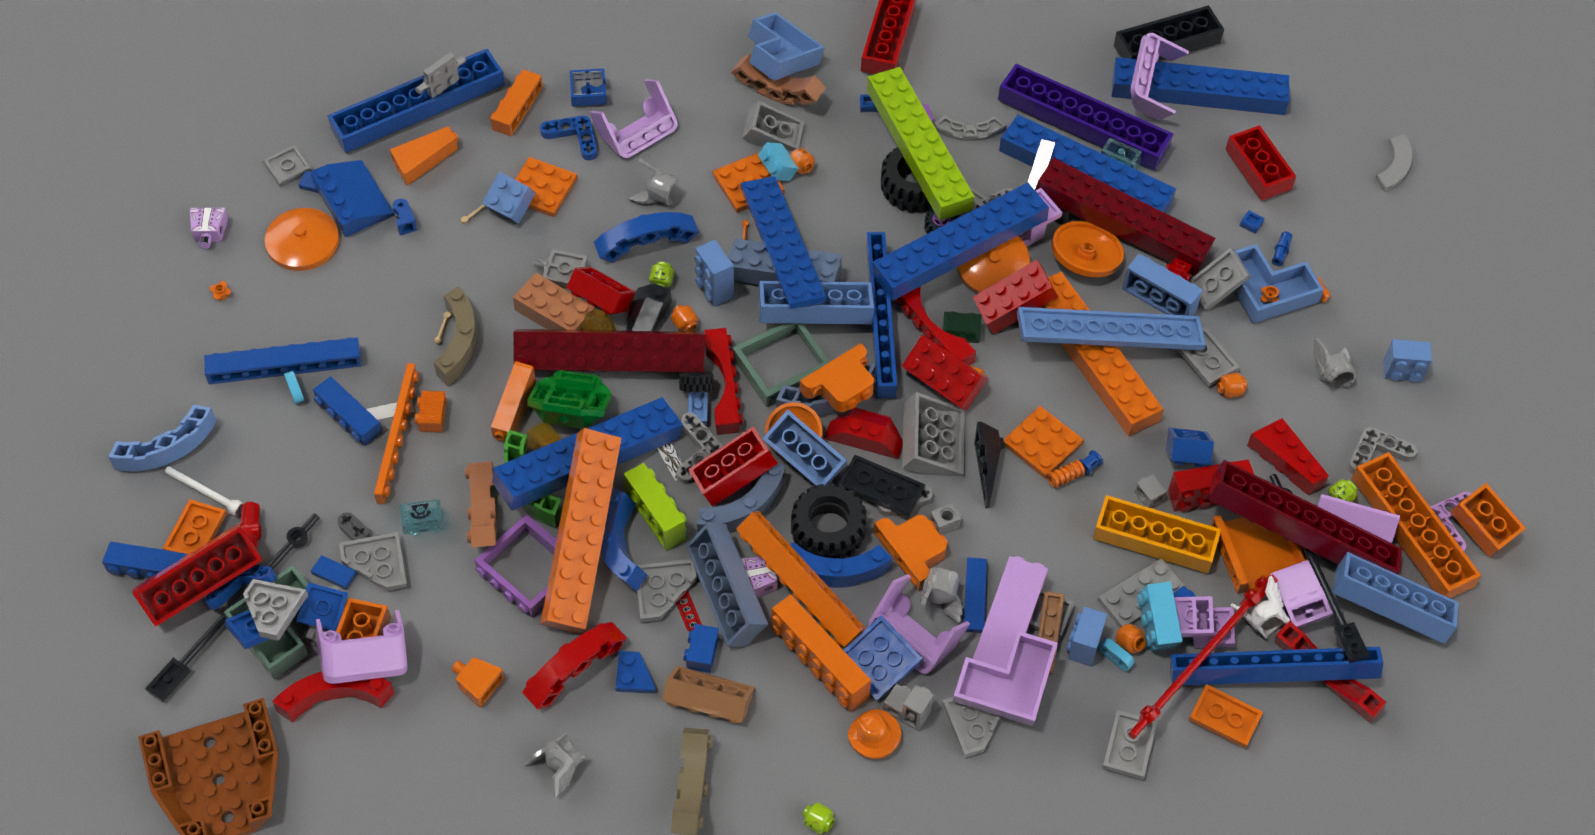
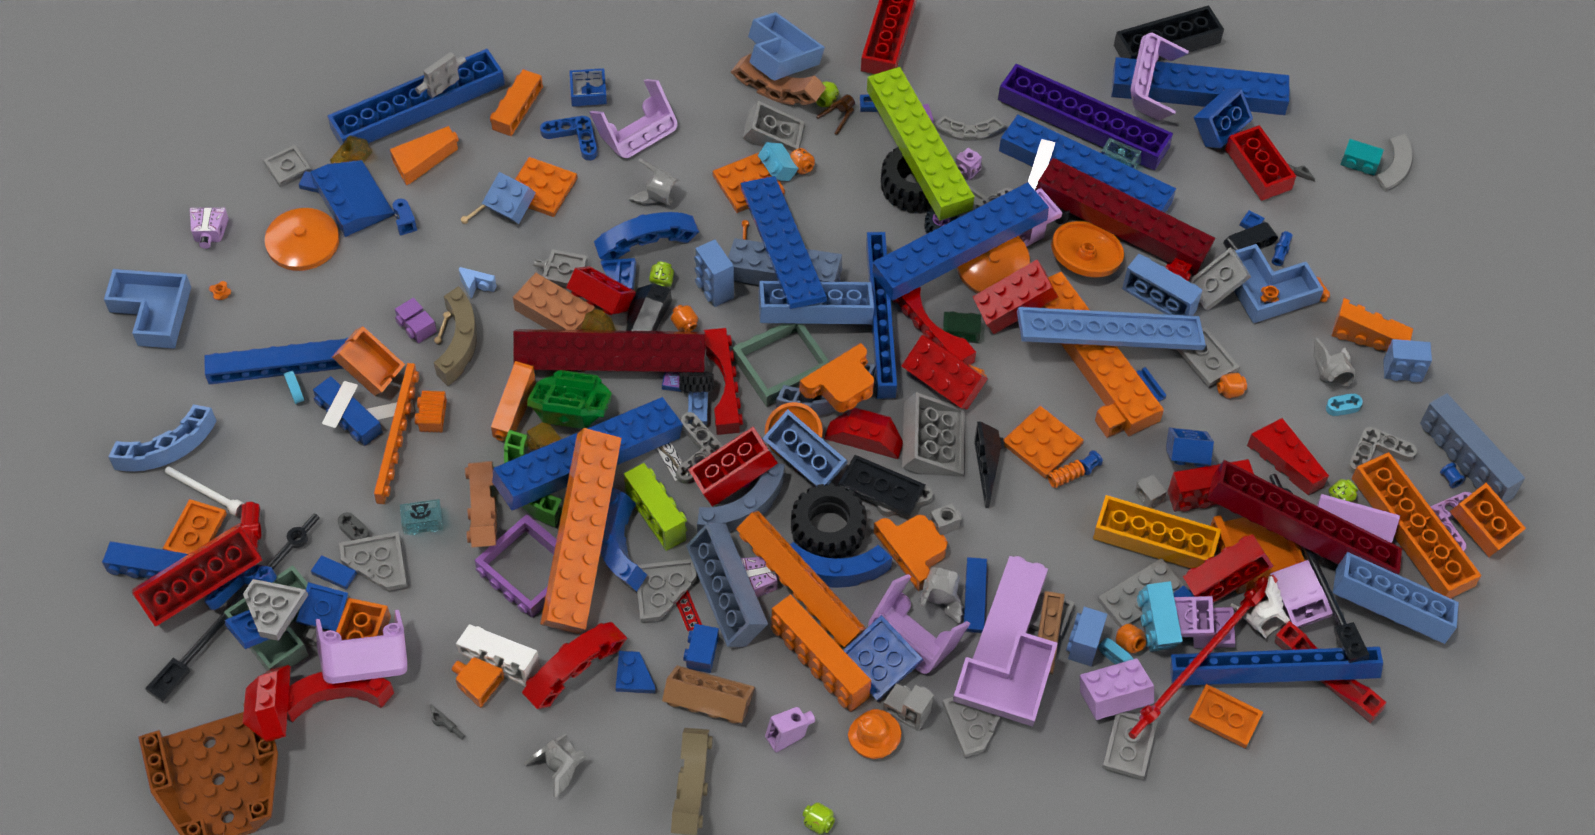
(156, 298): none -> medium blue piece
(268, 704): none -> red wedge
(339, 404): none -> white sticker
(352, 150): none -> clear yellow slope
(368, 360): none -> orange piece
(416, 324): none -> medium lavender piece
(451, 727): none -> dark grey hand
(474, 279): none -> light blue slope
(516, 660): none -> white wedge
(621, 270): none -> blue wing
(671, 381): none -> tile
(788, 728): none -> lavender torso
(829, 95): none -> lime head
(844, 105): none -> reddish brown plant
(969, 163): none -> lavender brick
(1110, 420): none -> orange brick
(1116, 689): none -> lavender brick
(1151, 383): none -> blue tile
(1223, 117): none -> blue brick
(1228, 569): none -> red brick
(1261, 234): none -> black beam
(1302, 171): none -> dark grey hand
(1344, 405): none -> medium azure beam
(1362, 157): none -> teal brick
(1367, 329): none -> orange wedge
(1453, 476): none -> blue bush
(1471, 448): none -> sand blue brick

